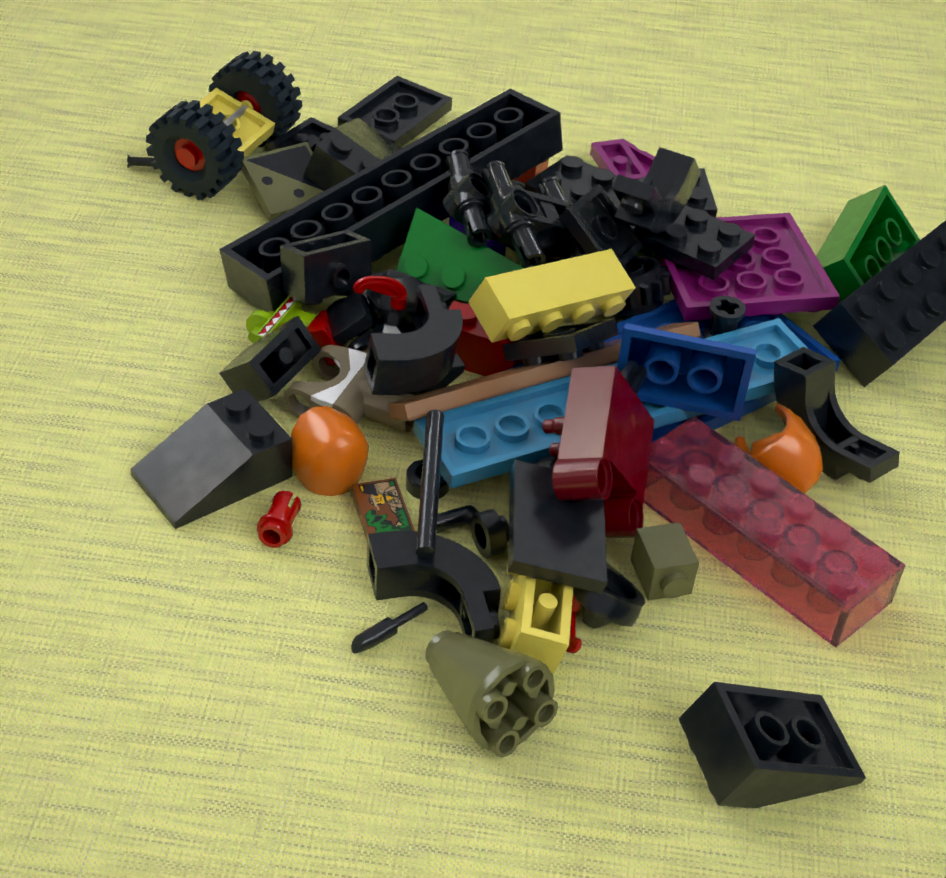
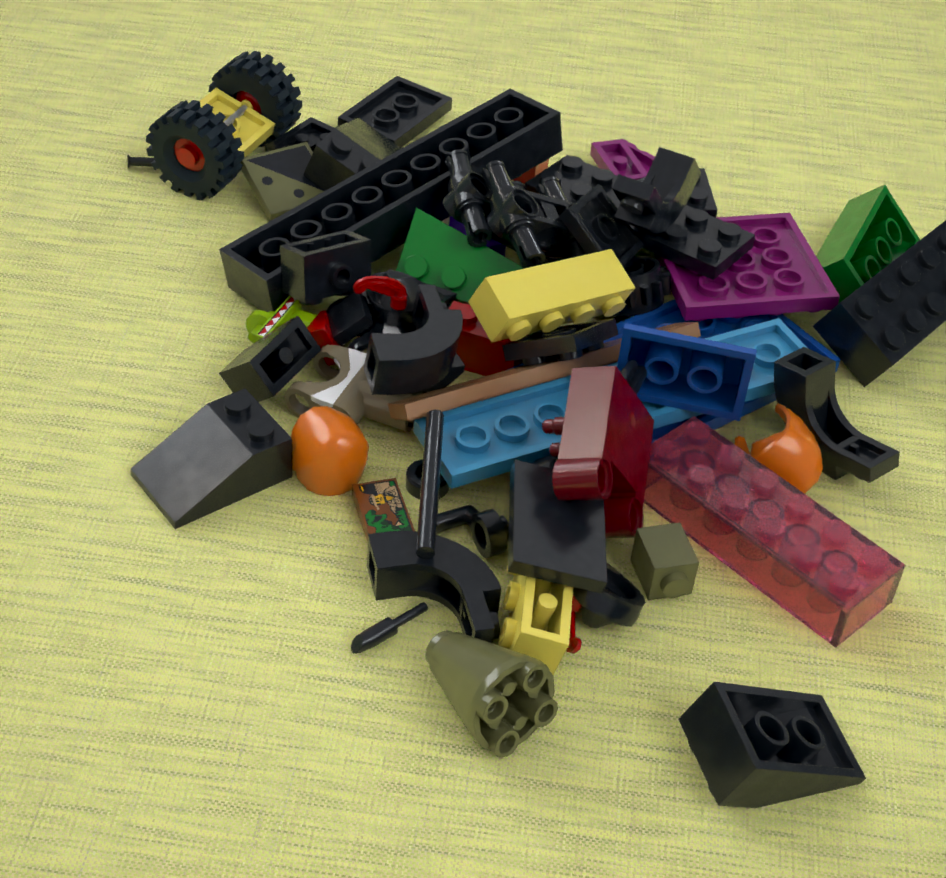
(276, 526): red pin -> none
(725, 315): black bush -> none

